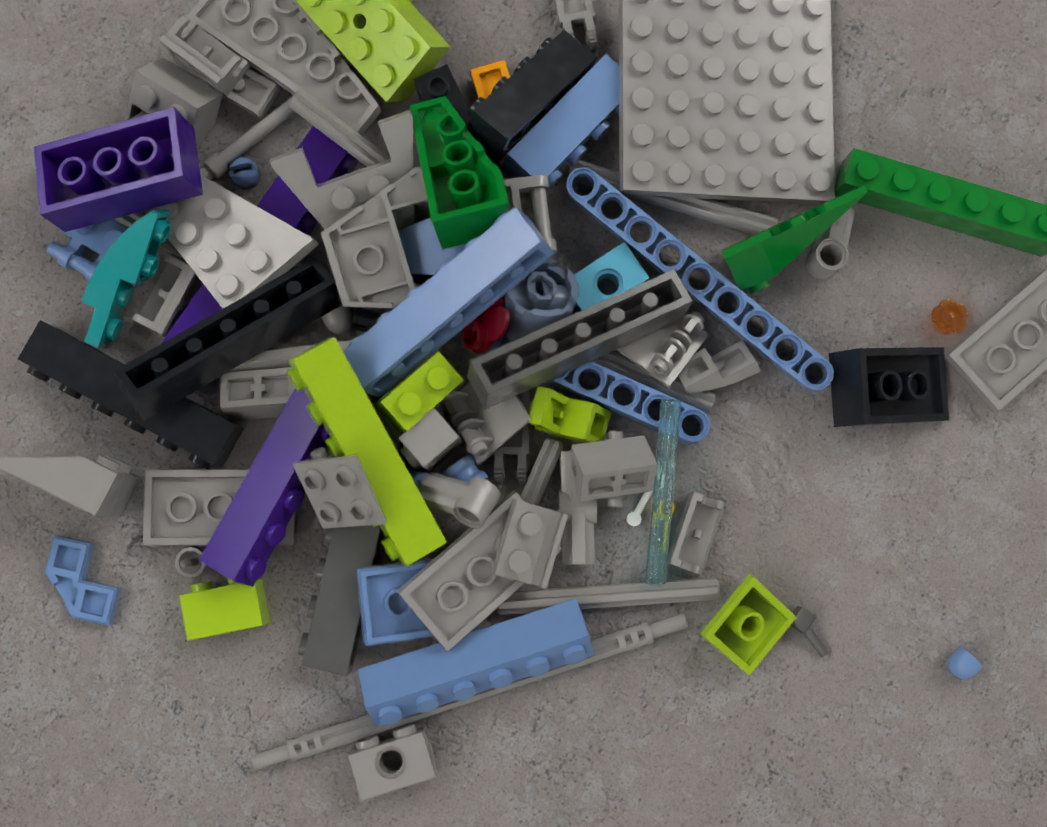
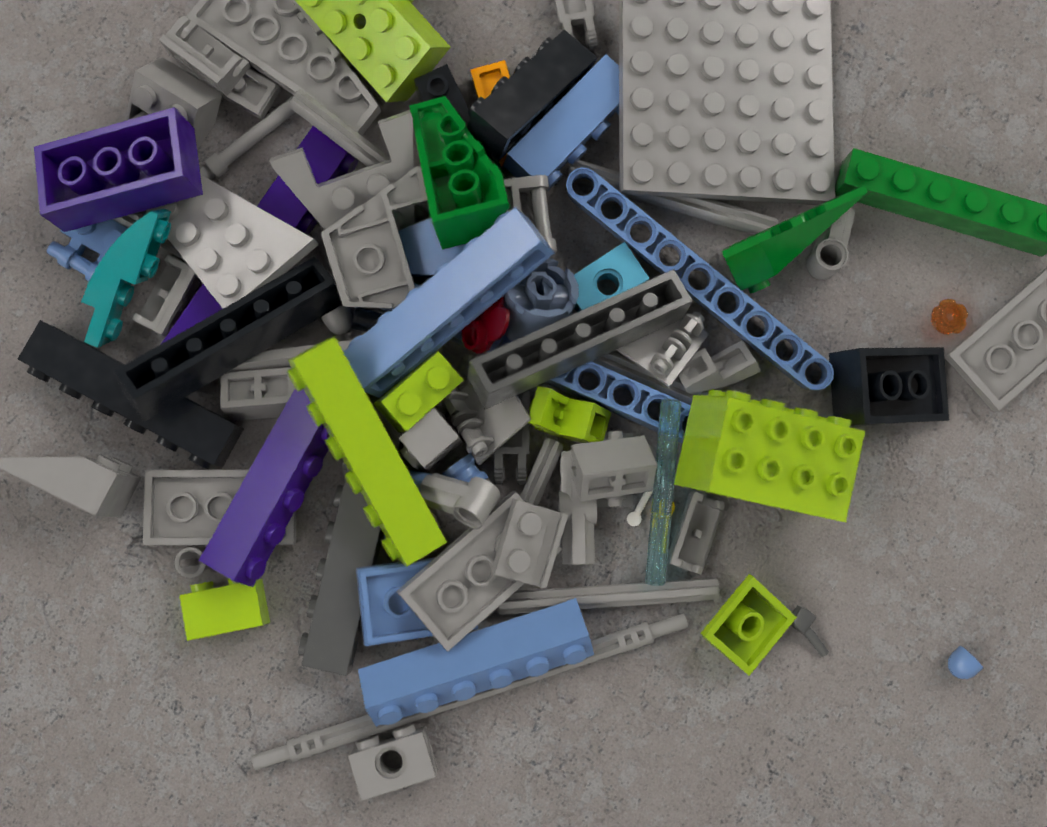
(68, 571): medium blue tile -> none
(247, 178): medium blue hinge -> none
(339, 490): light grey hinge -> none
(770, 454): none -> lime brick

